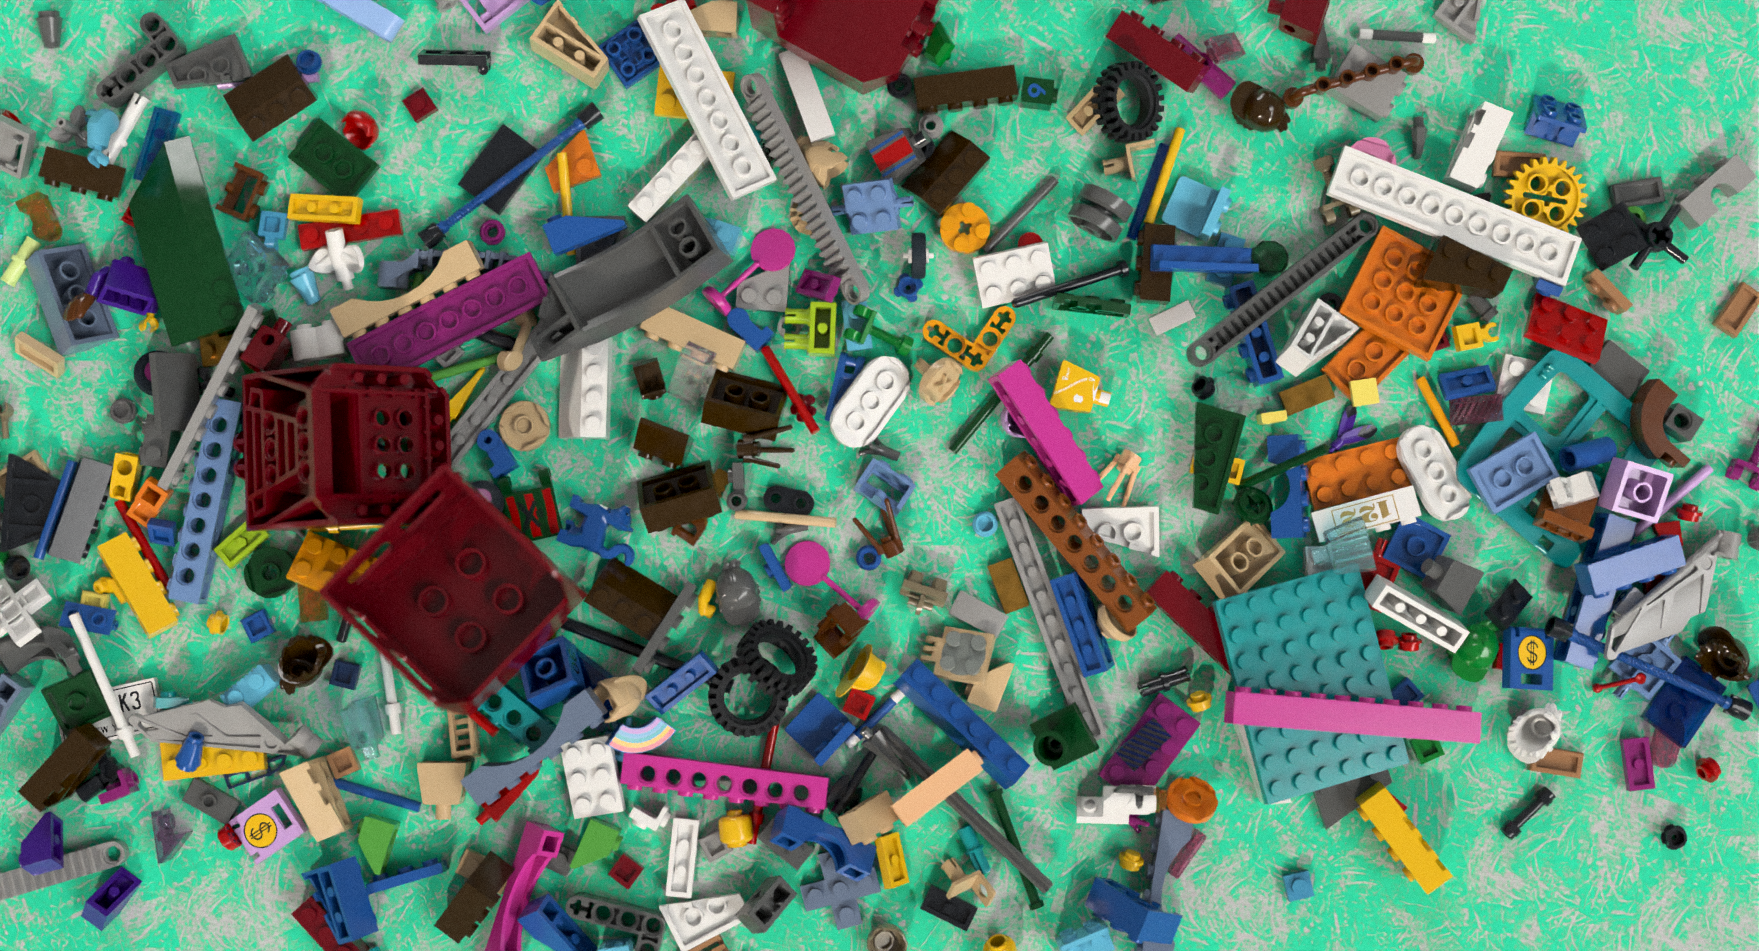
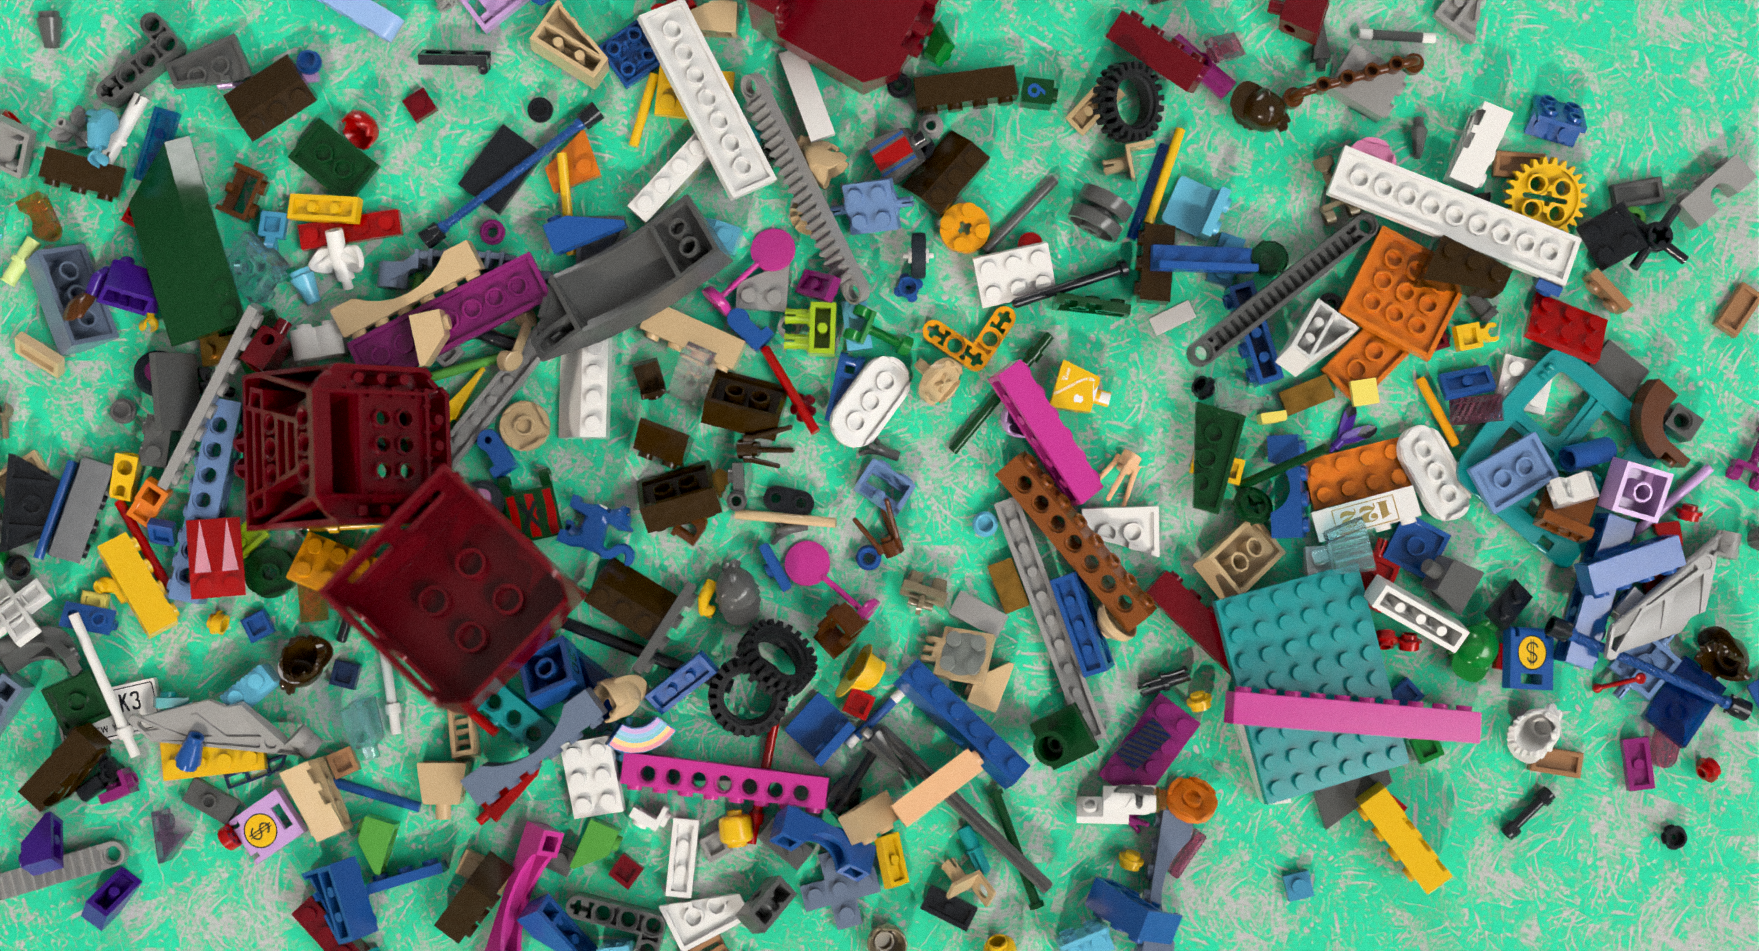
(215, 558): none -> red slope
(430, 334): none -> tan slope
(540, 110): none -> black plate
(643, 110): none -> yellow bar

